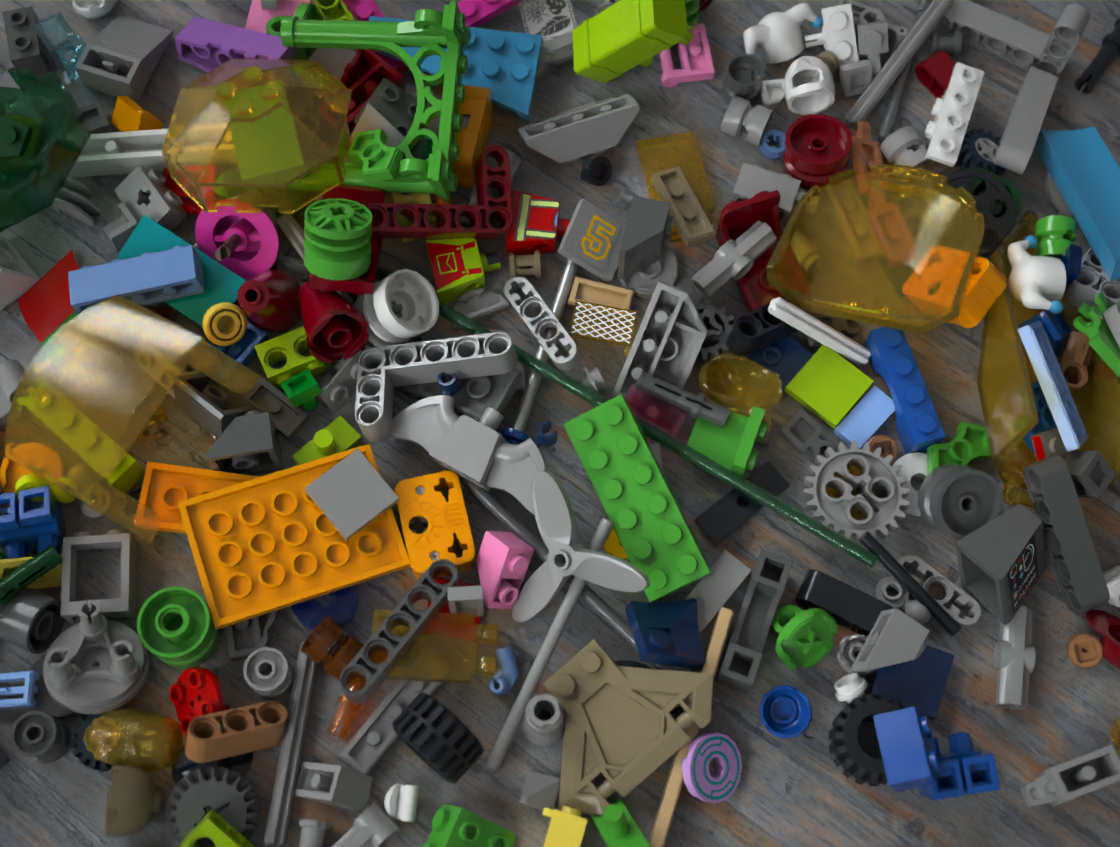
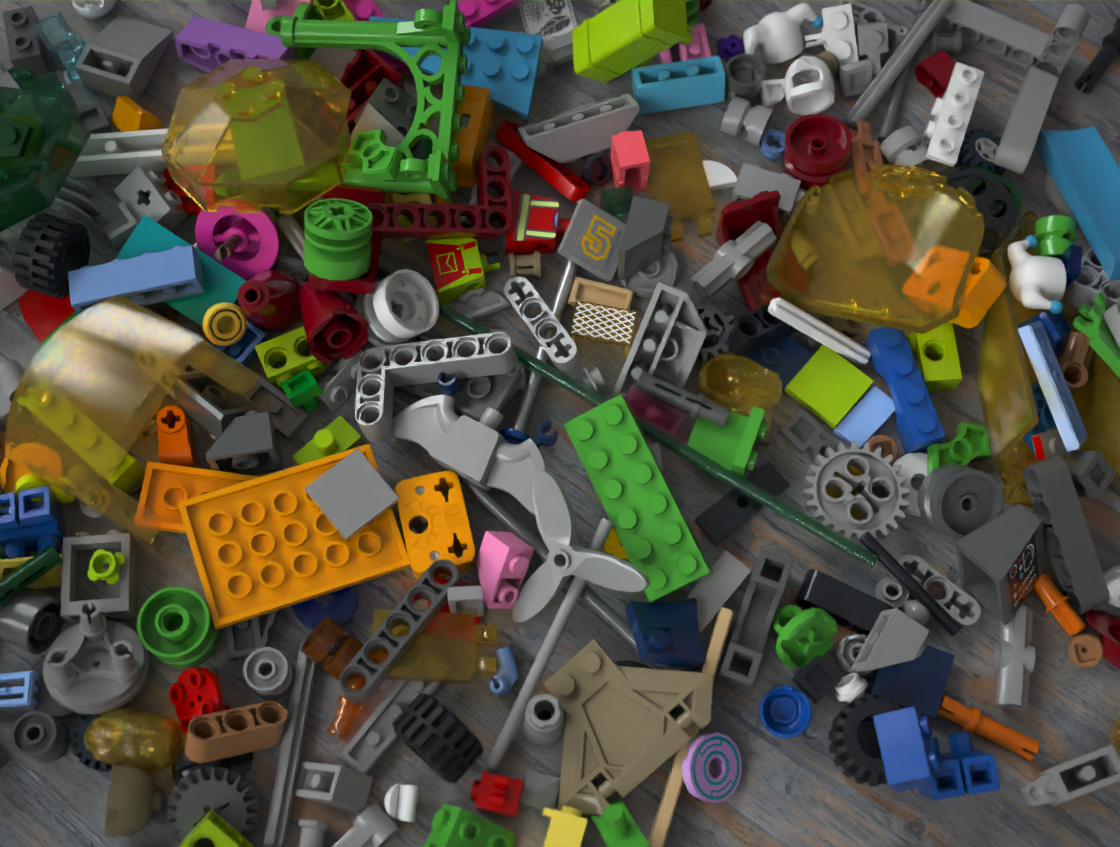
(47, 253): none -> black tyre
(97, 564): none -> lime plate
(176, 443): none -> orange piece
(497, 794): none -> red brick
(552, 171): none -> red beam
(616, 201): none -> clear green plate
(630, 161): none -> coral piece
(678, 84): none -> medium azure brick
(684, 206): dark tan tile -> none
(719, 175): none -> white tile
(730, 47): none -> dark purple plant
(816, 679): none -> black tile
(941, 342): none -> lime brick
(974, 721): none -> orange pin
(1058, 605): none -> orange axle

